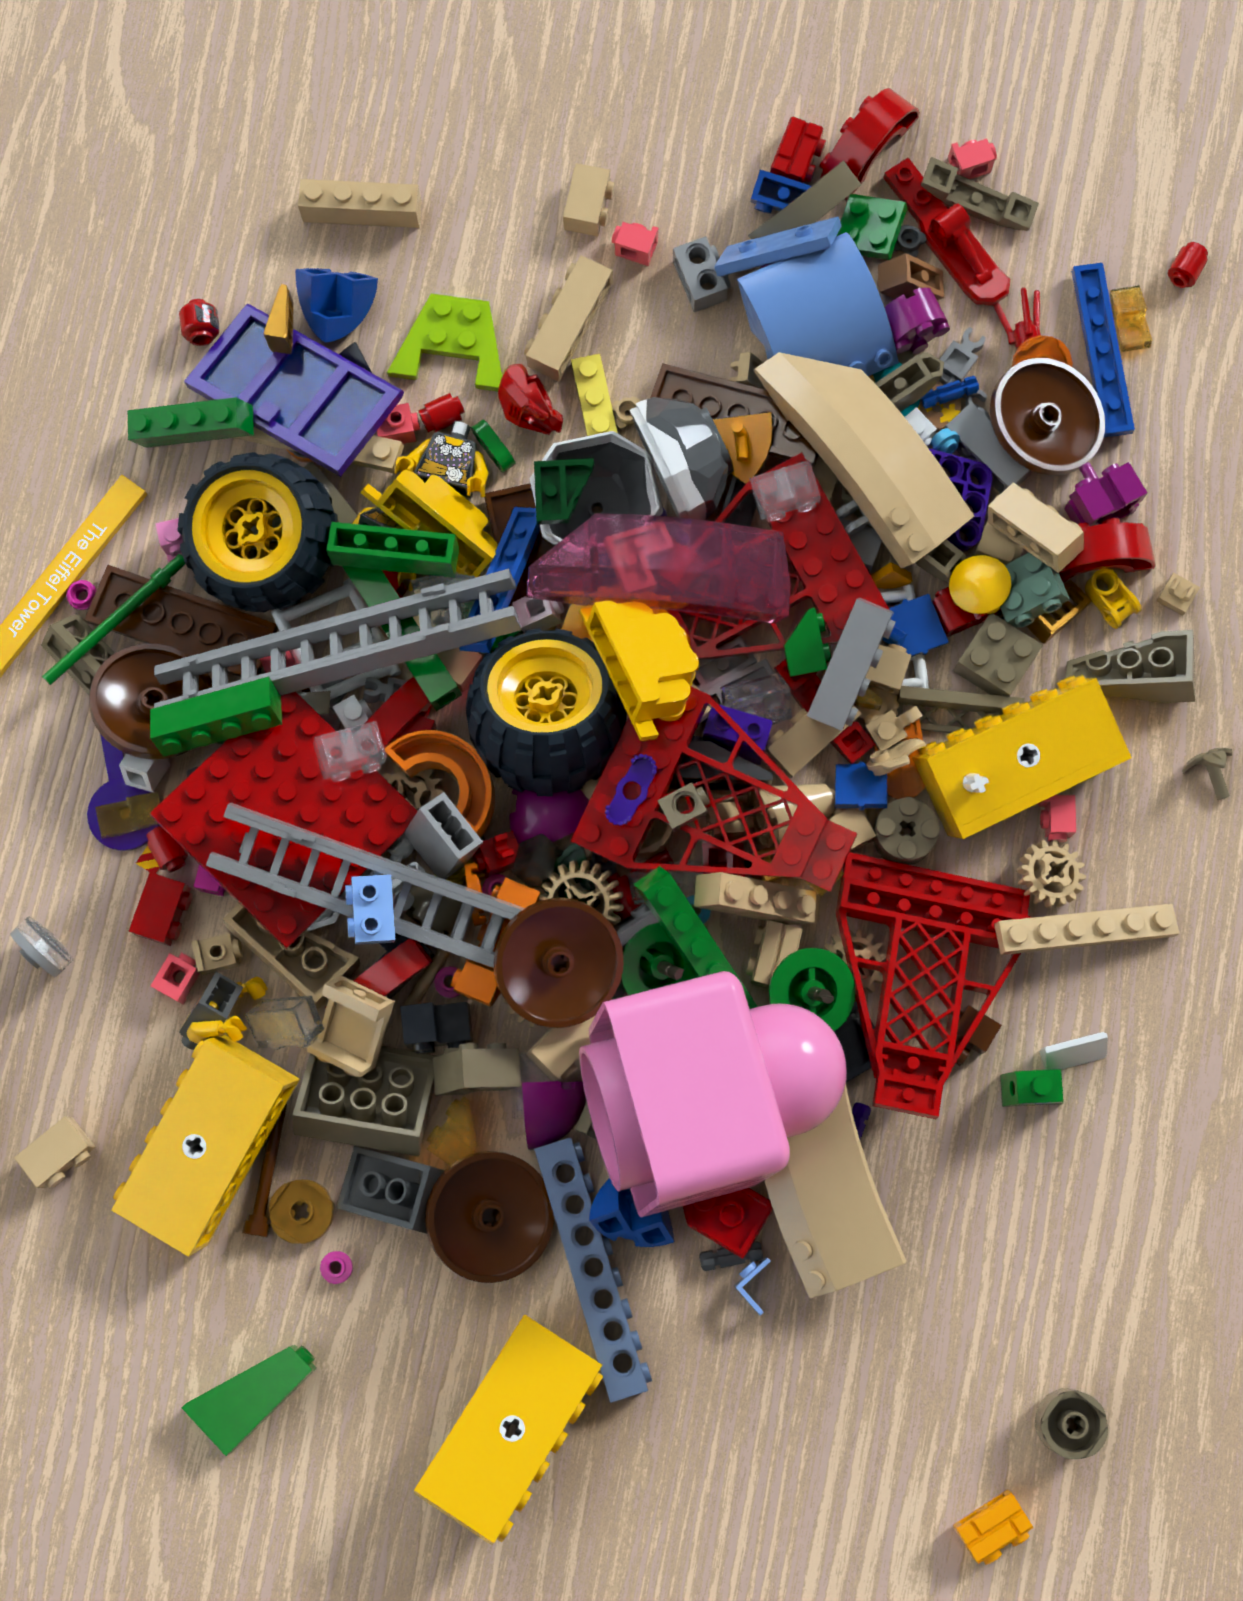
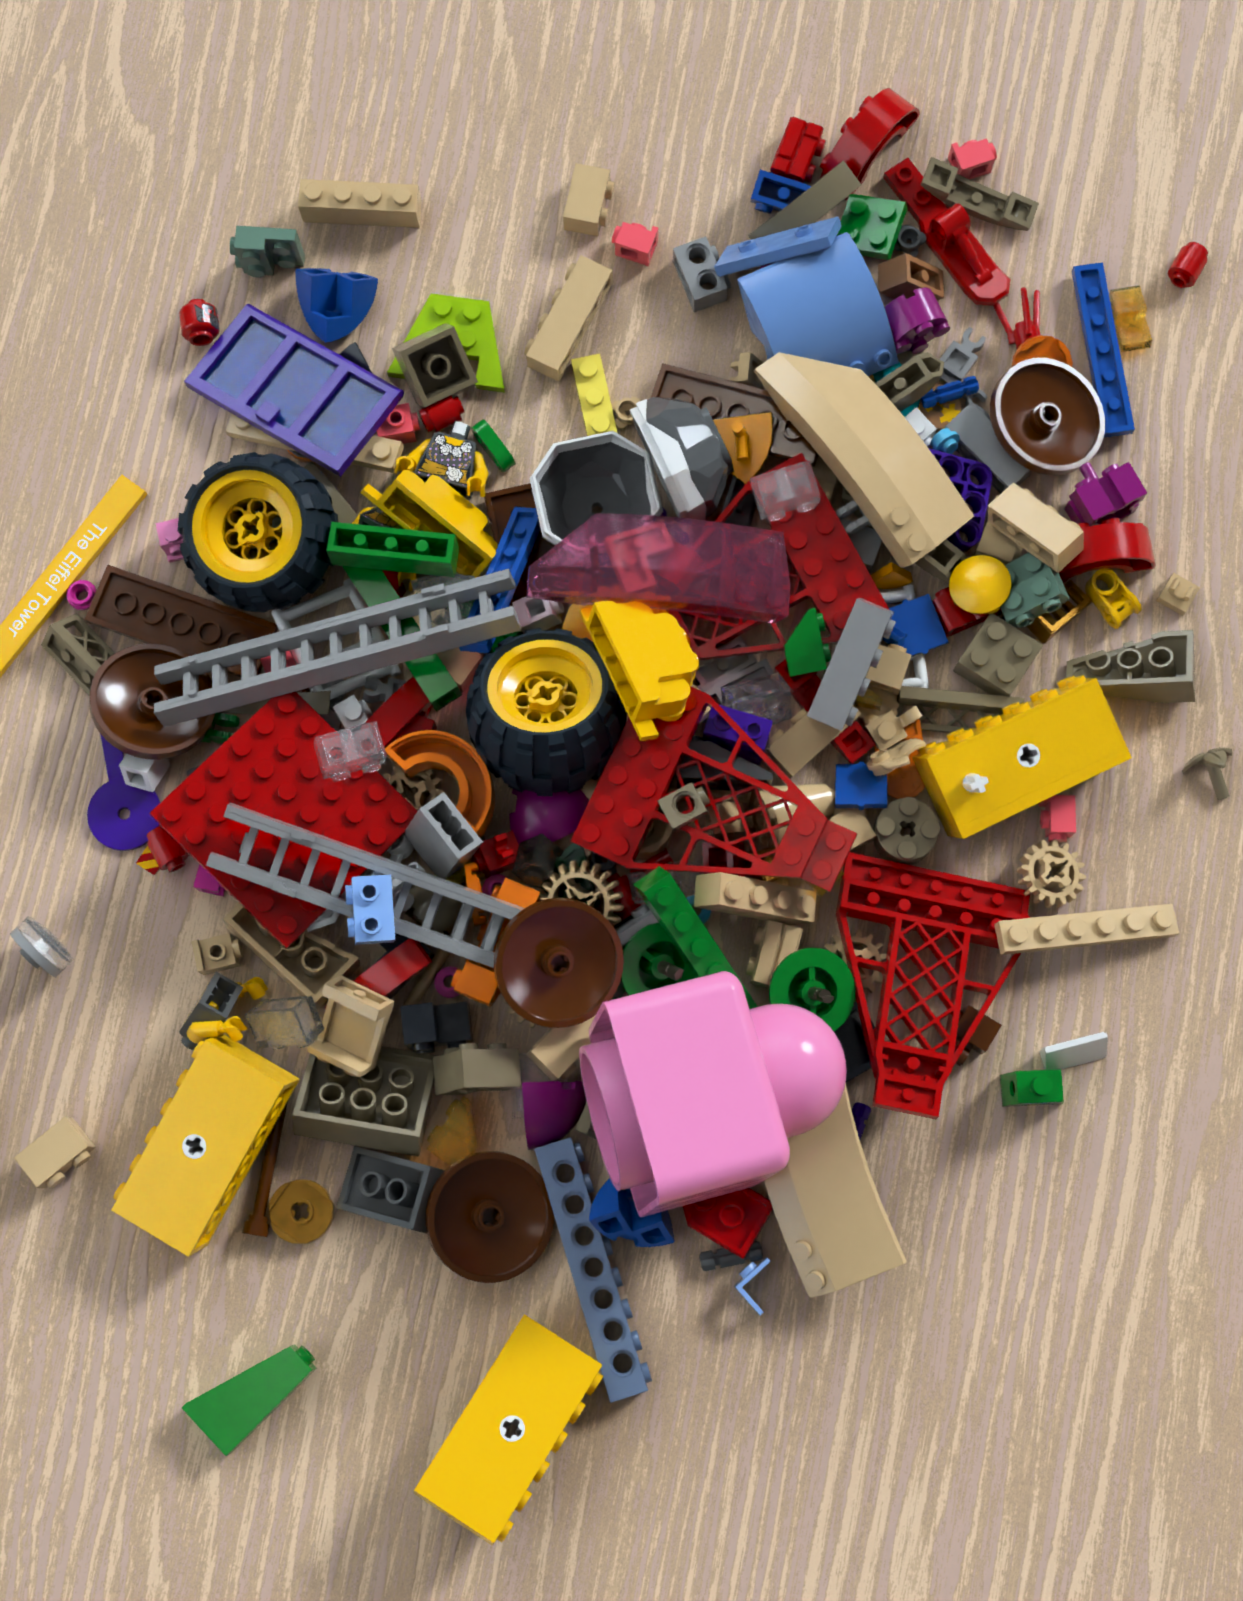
(127, 815): clear yellow slope -> none
(159, 579): green bar -> none
(161, 909): red brick -> none
(165, 978): coral brick -> none
(190, 422): green brick -> none
(215, 716): green brick -> none
(262, 248): none -> sand green plate
(280, 323): pearl gold slope -> none
(345, 1262): dark pink plate -> none
(435, 365): none -> dark tan brick
(527, 396): red helmet -> none
(559, 488): dark green wing -> none
(642, 771): dark purple piece -> none
(993, 1528): light orange brick -> none
(1089, 1418): dark tan brick -> none

